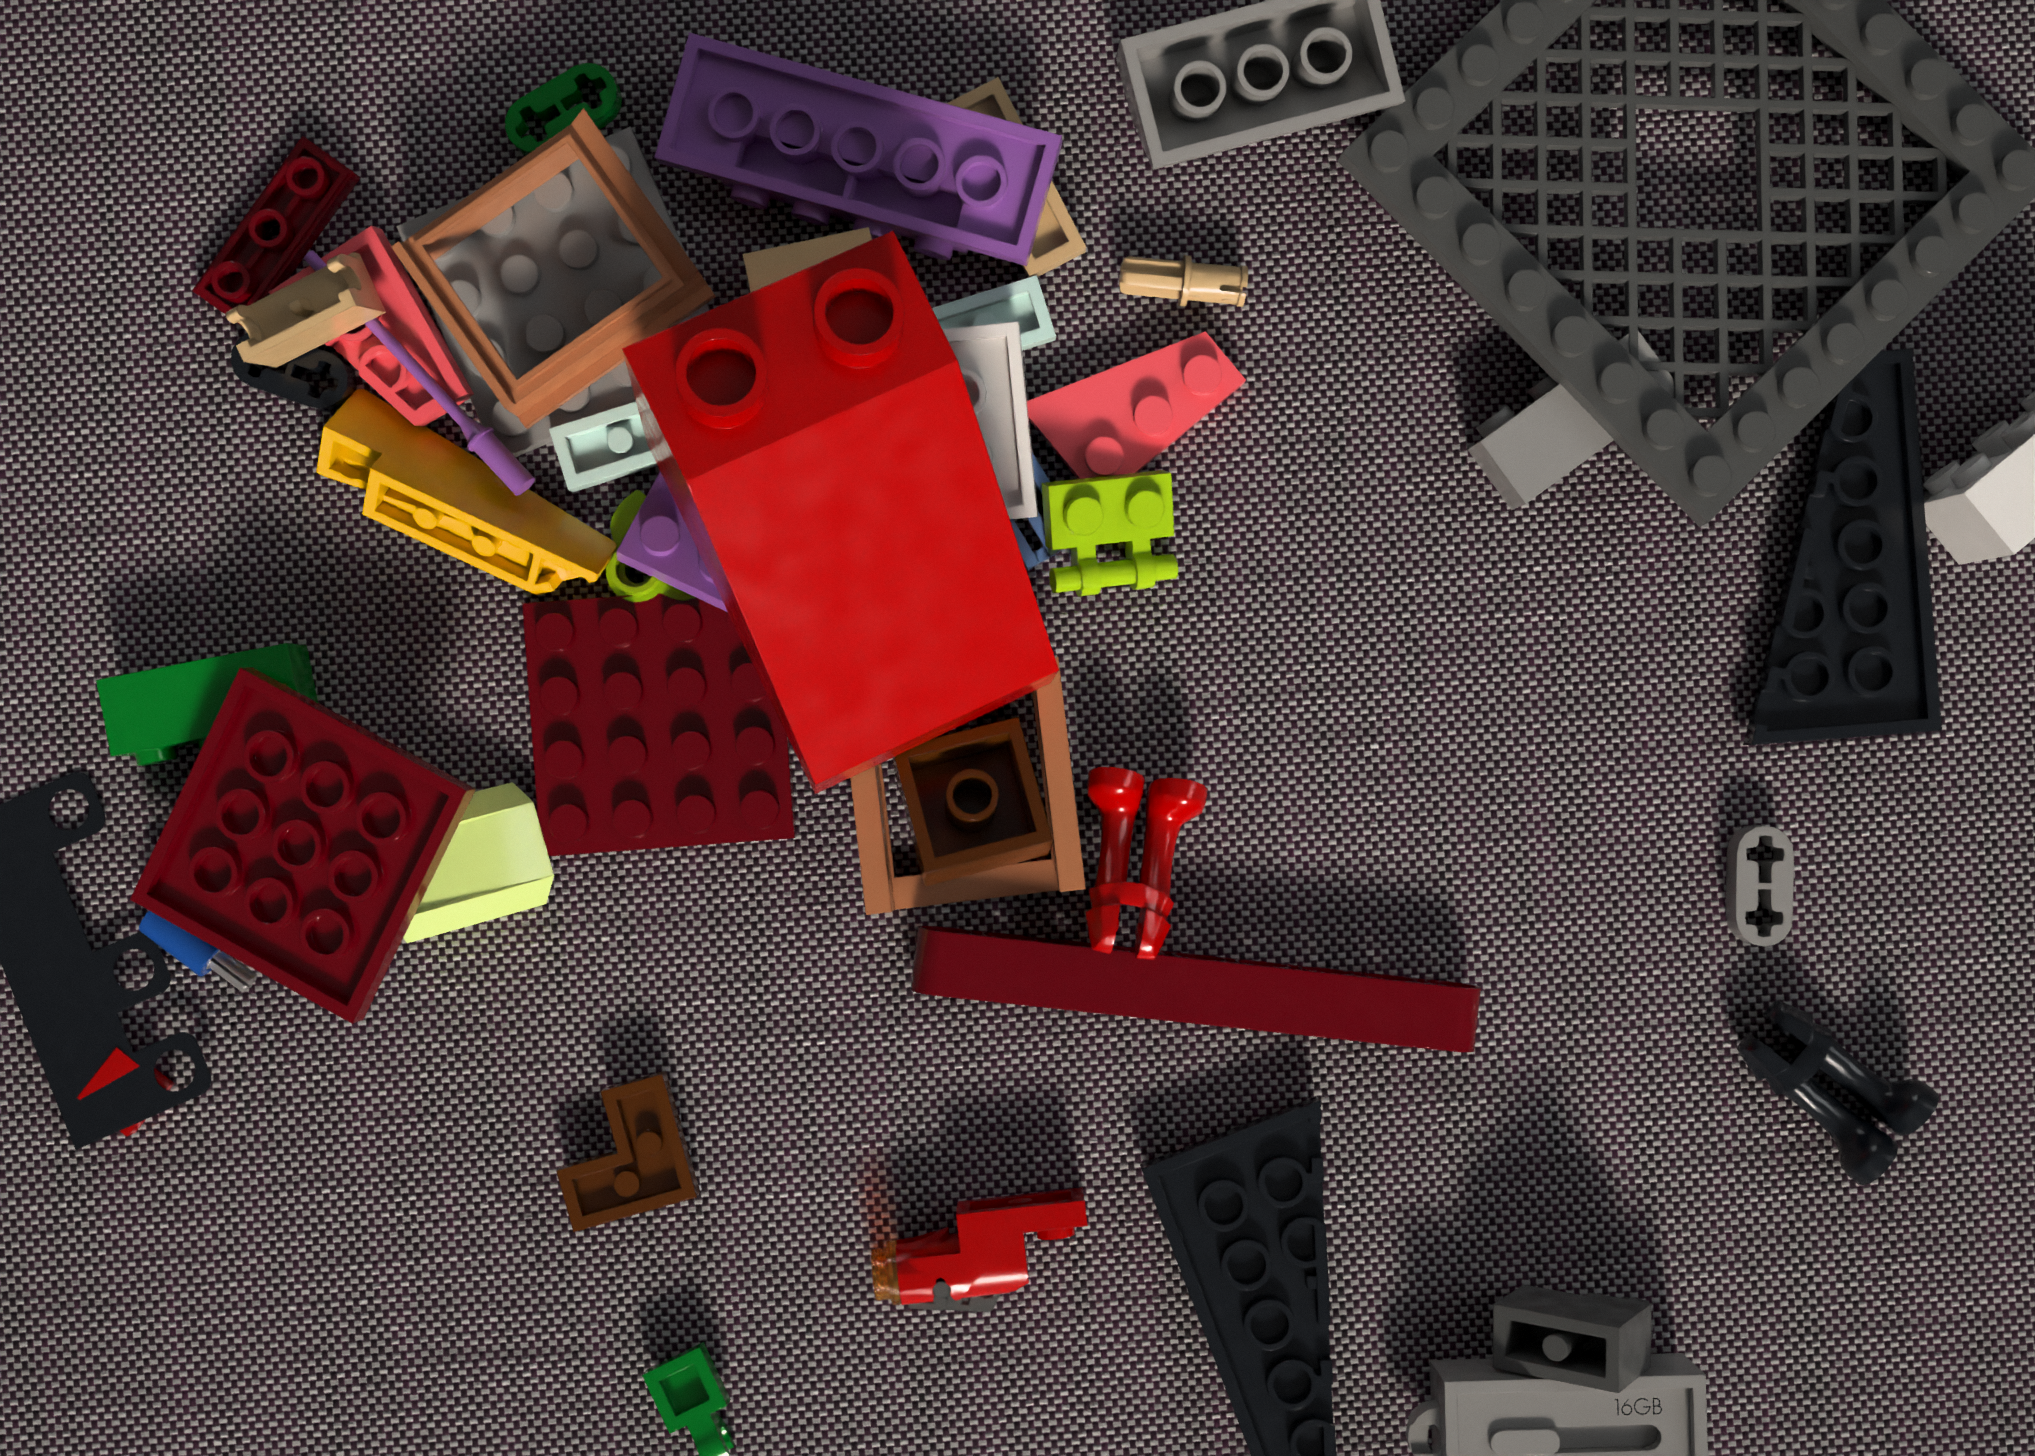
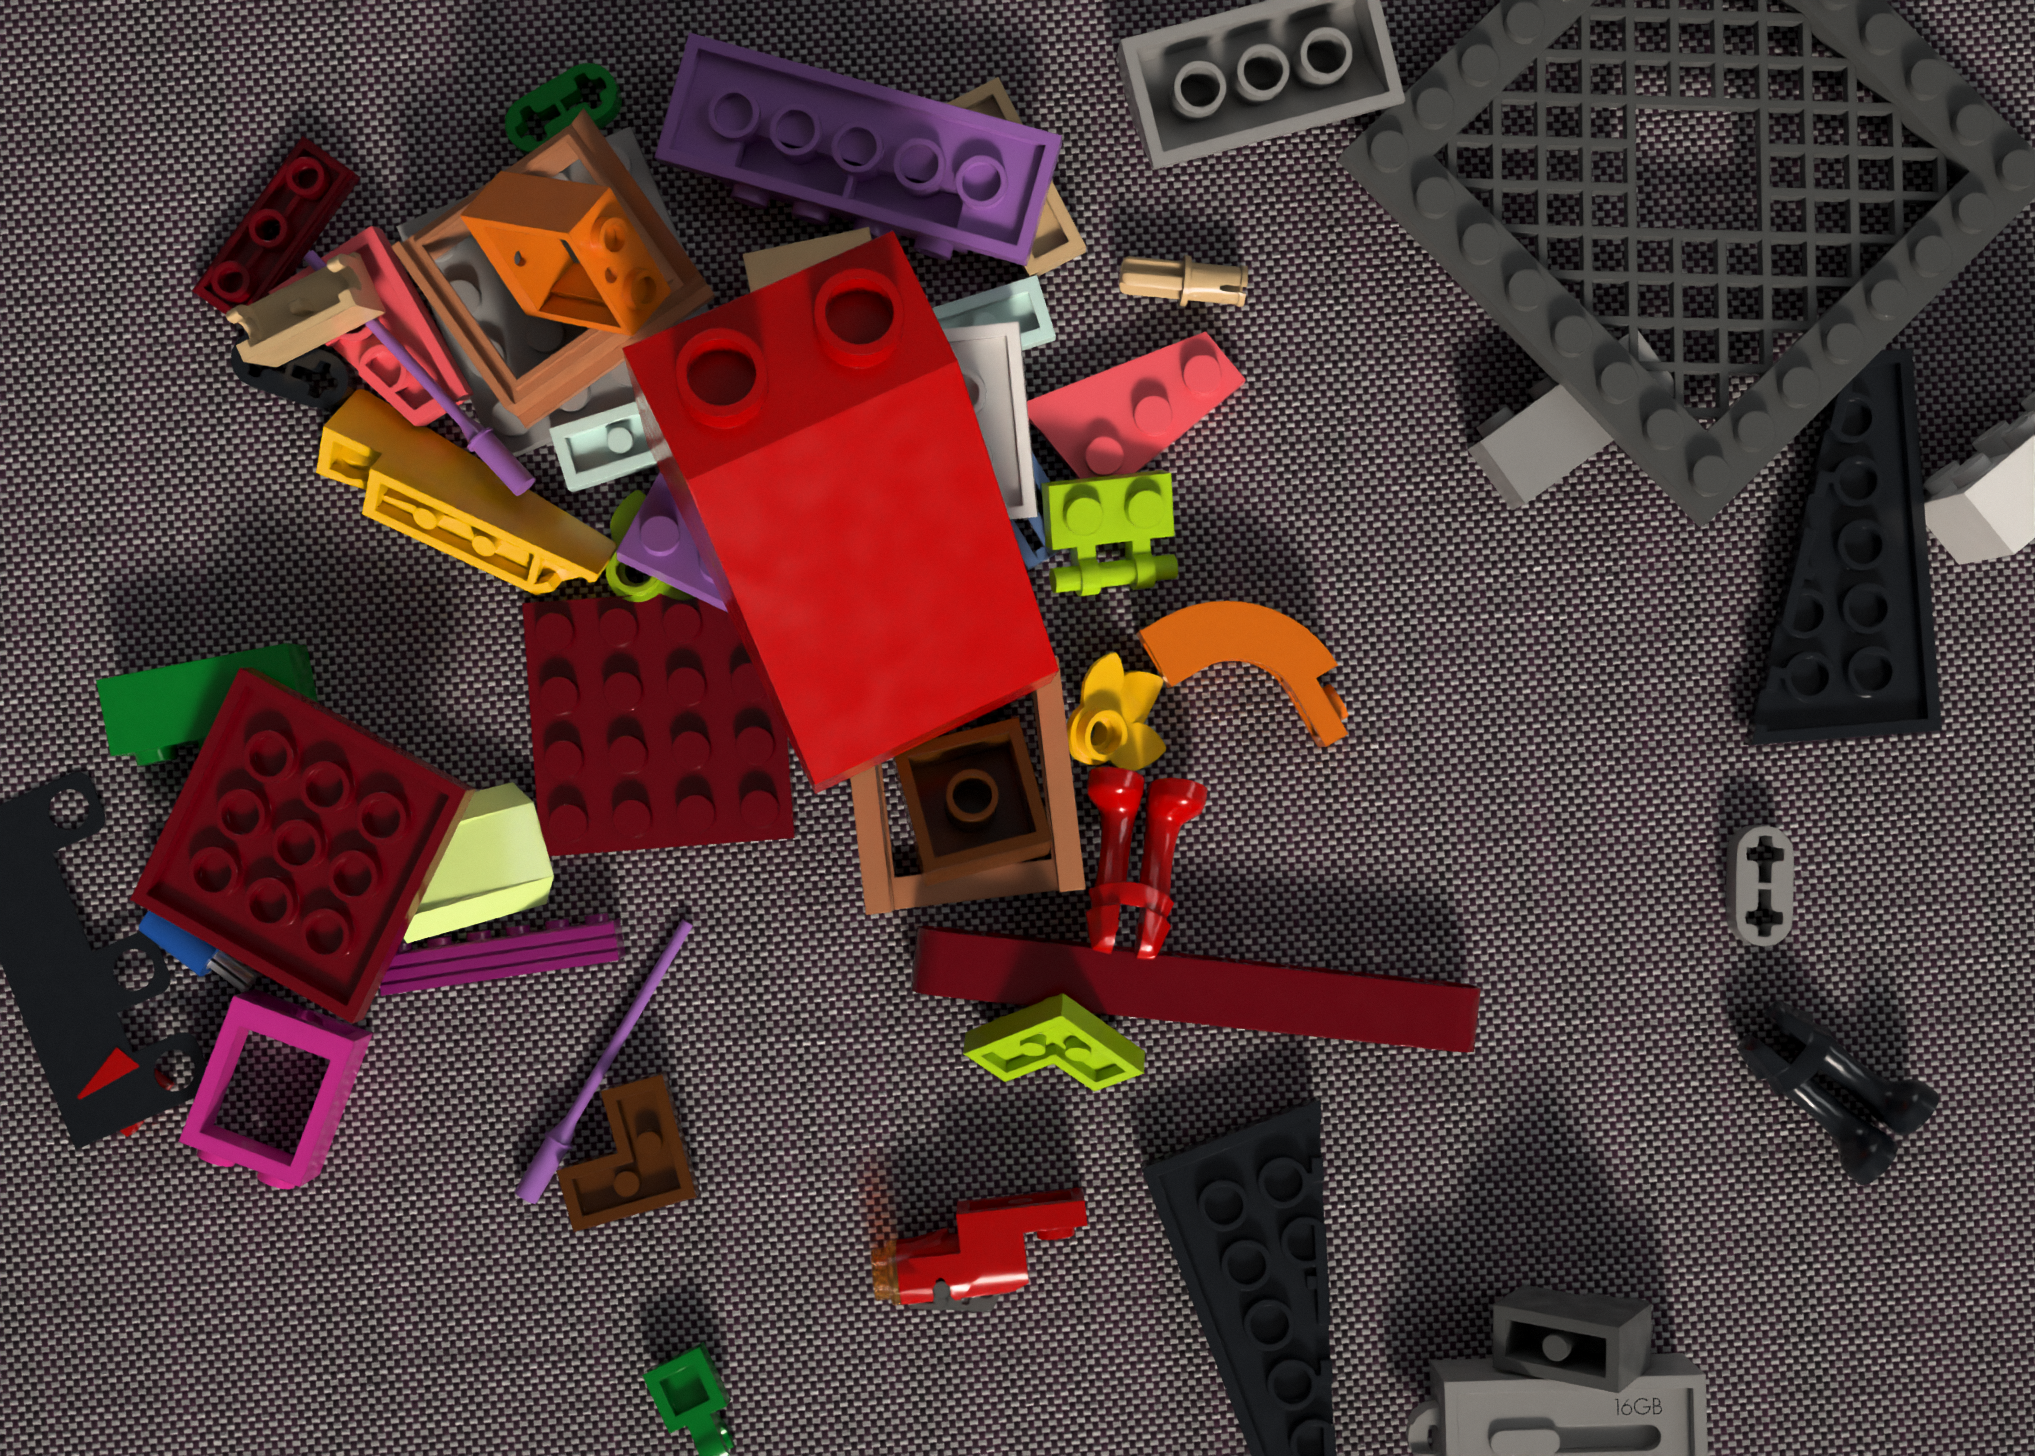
(301, 1028): none -> dark pink window
(506, 955): none -> magenta piece
(560, 1137): none -> medium lavender piece
(616, 277): none -> orange window
(1057, 1034): none -> lime plate
(1117, 708): none -> yellow plate
(1253, 635): none -> orange arch

